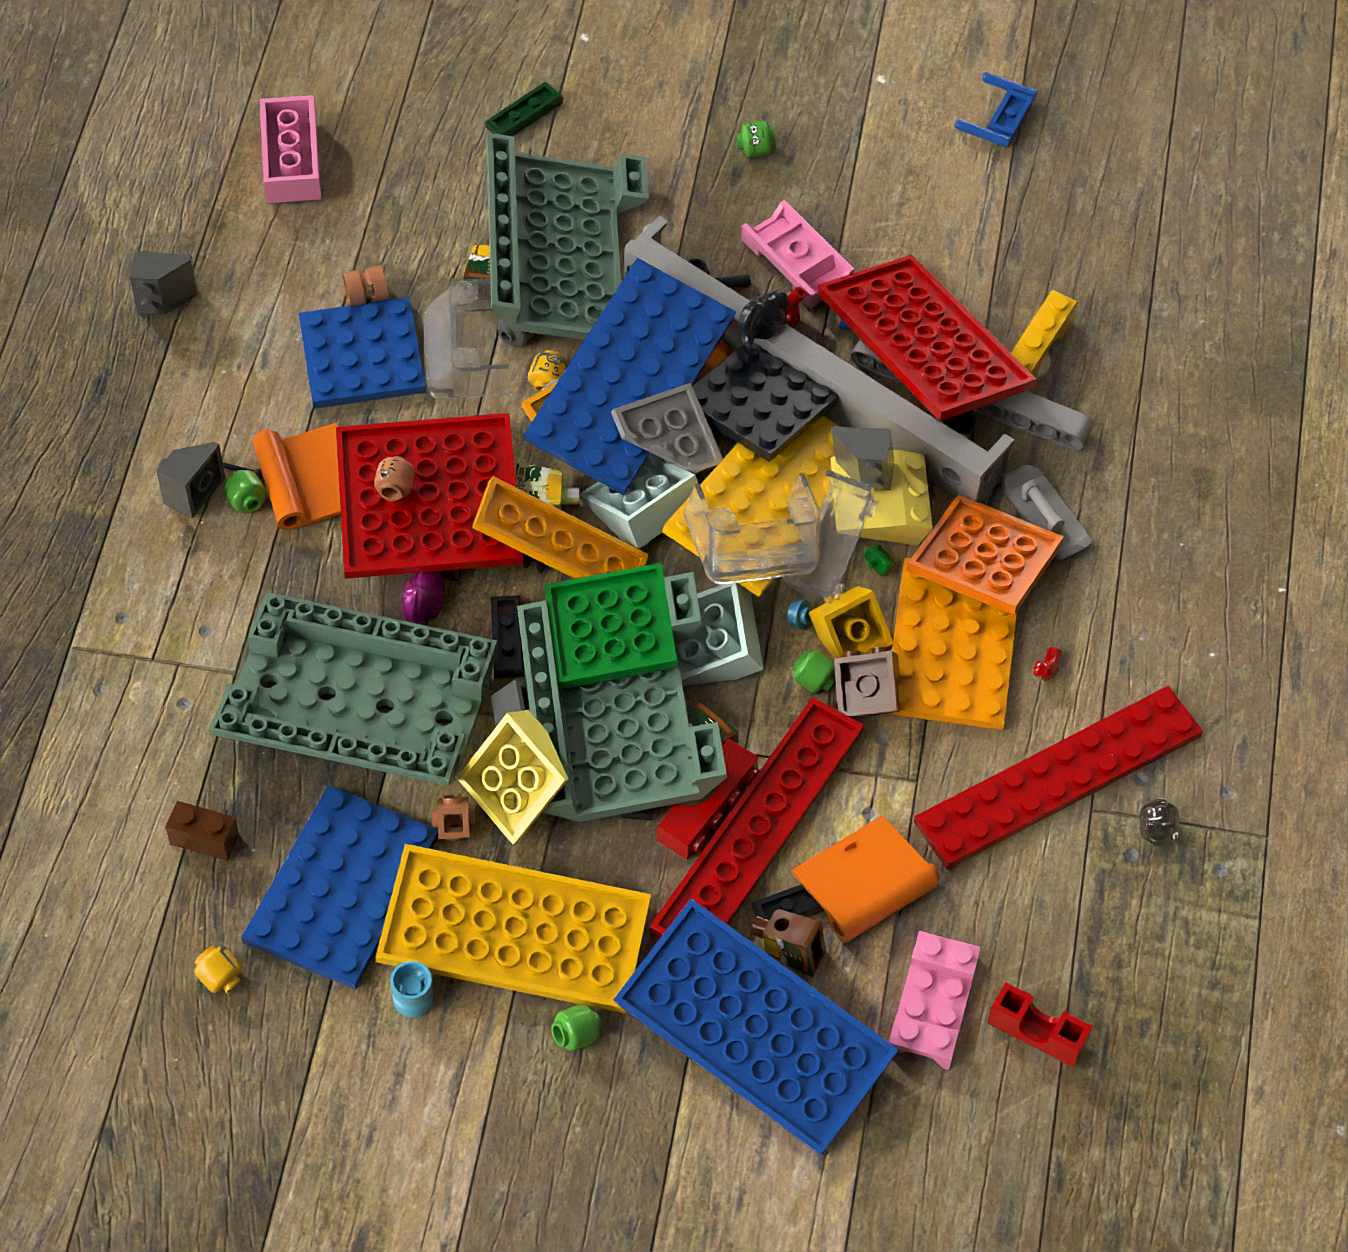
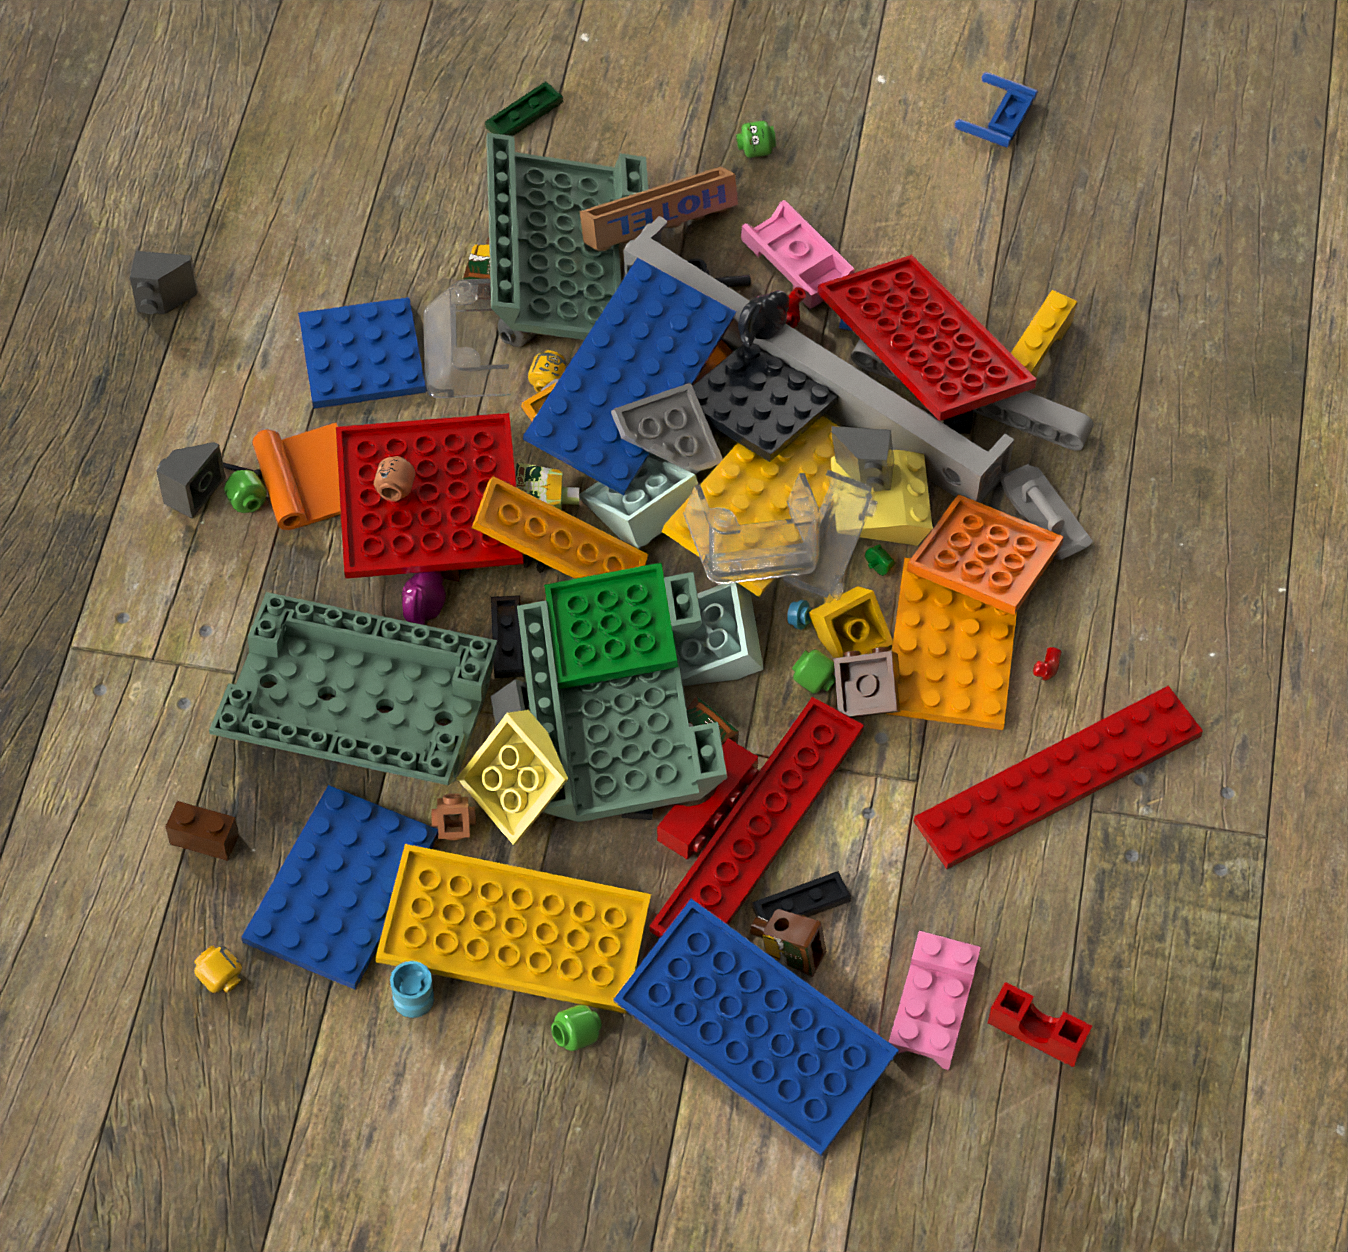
(290, 149): bright pink brick -> none
(355, 286): nougat wheel -> none
(675, 202): none -> medium nougat brick
(866, 878): orange door -> none
(1159, 822): clear smoke head -> none

